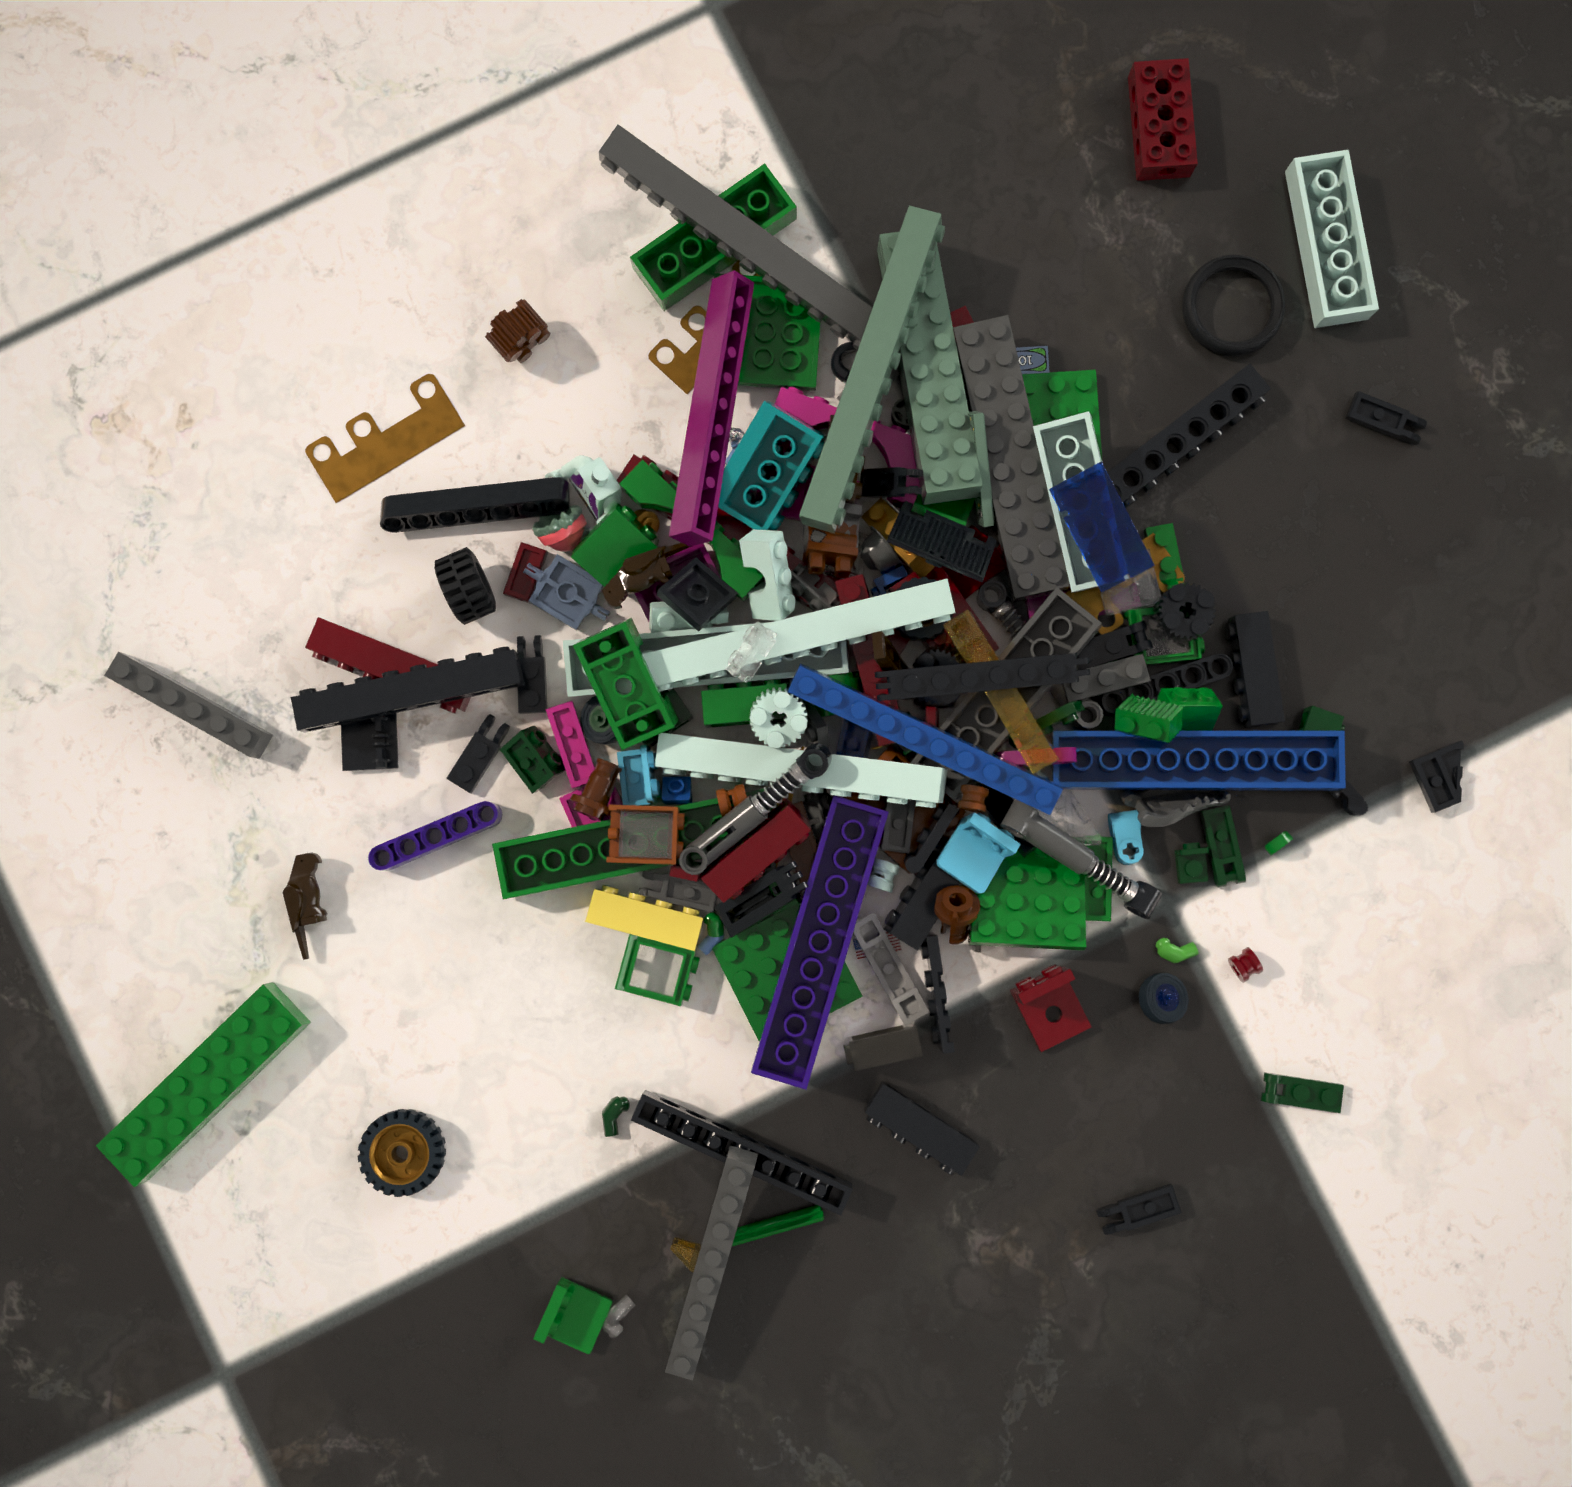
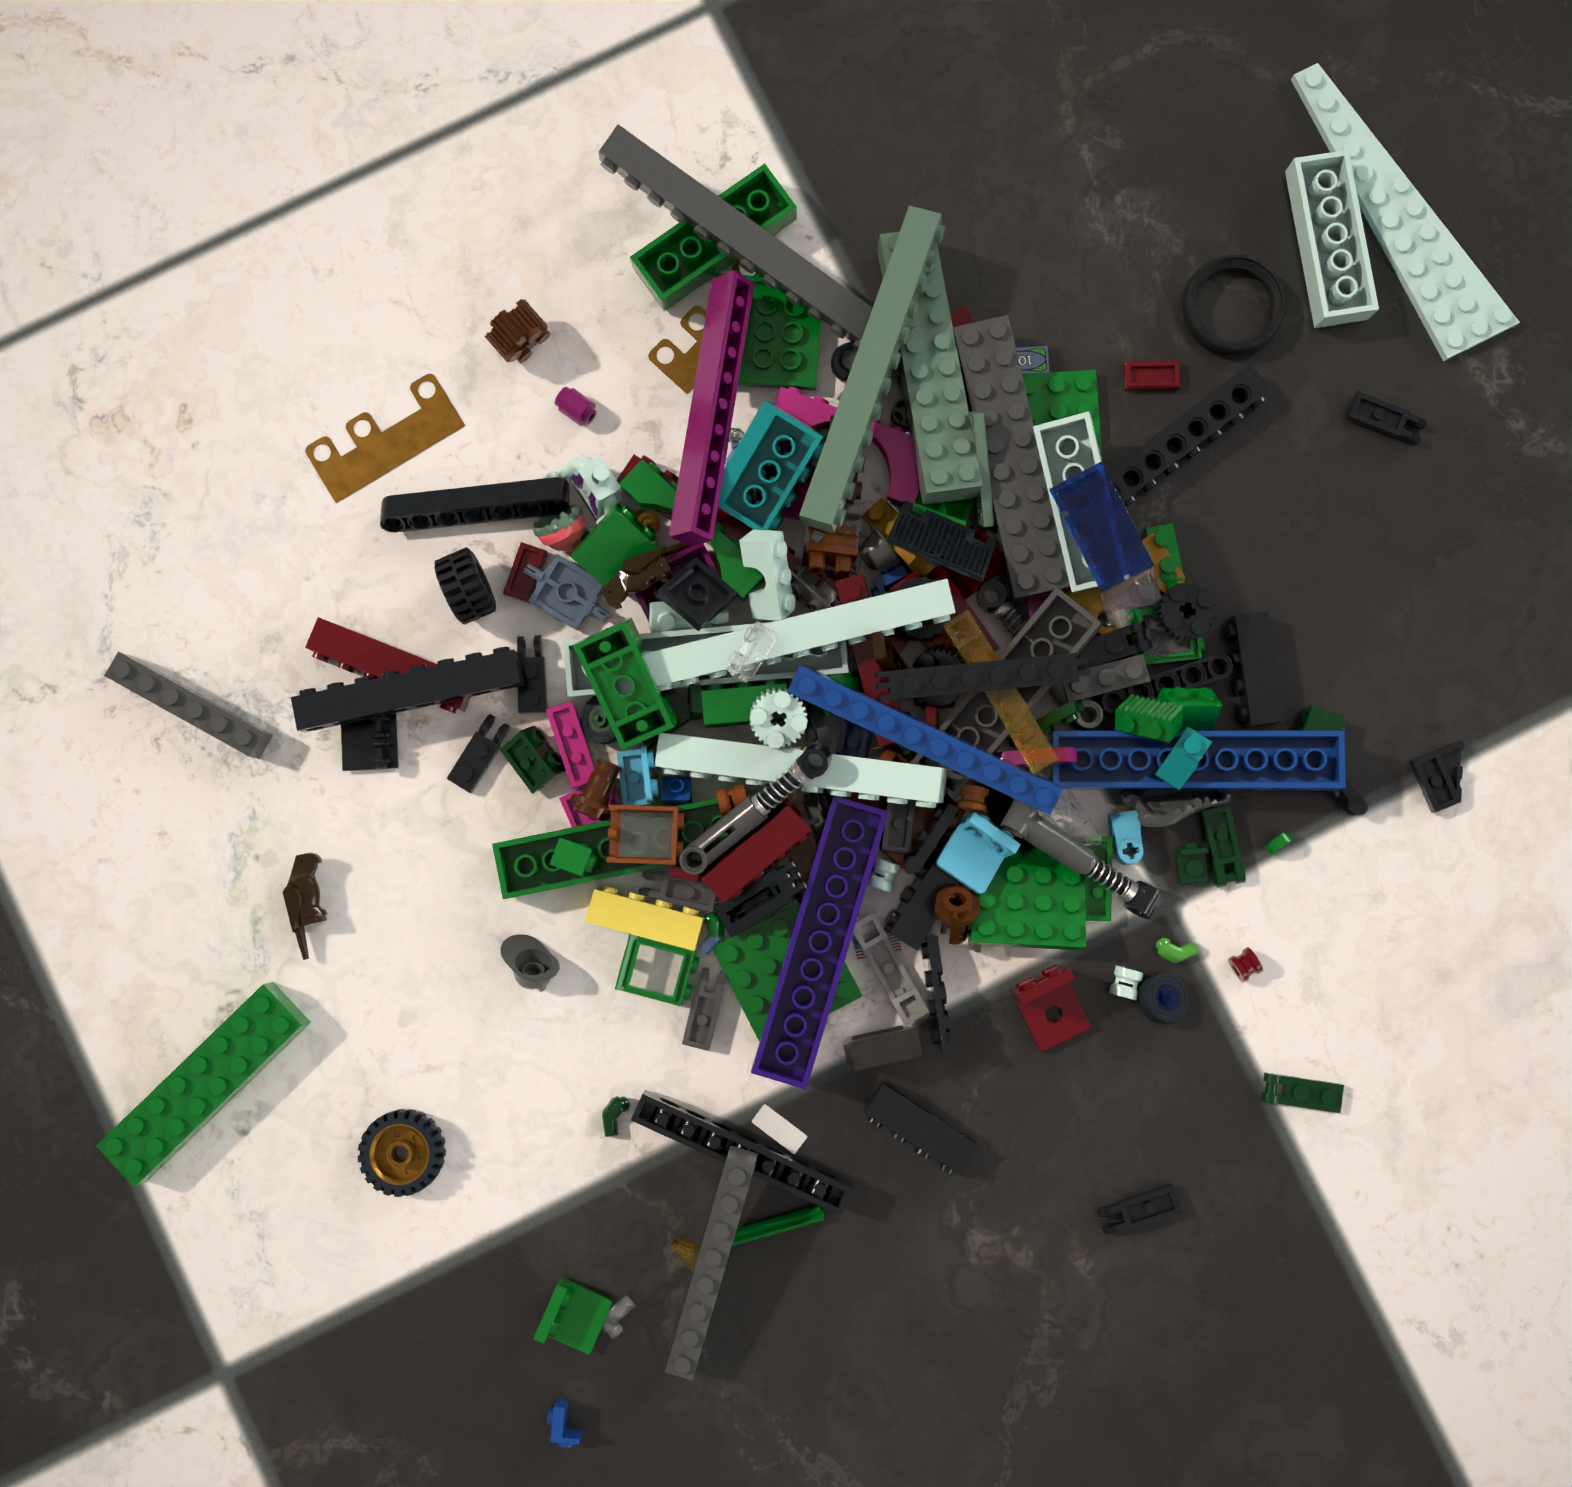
(421, 836): dark purple beam -> none
(529, 961): none -> dark grey piece
(557, 1419): none -> blue bracket
(573, 857): none -> green brick
(575, 406): none -> magenta brick
(695, 702): none -> dark green tile
(703, 1013): none -> dark grey hinge
(779, 1129): none -> white sticker
(889, 482): black hinge -> none
(1119, 618): none -> clear plate
(1128, 976): none -> light aqua wheel
(1151, 375): none -> dark red tile
(1162, 119): dark red brick -> none
(1183, 758): none -> teal slope
(1435, 271): none -> light aqua wing

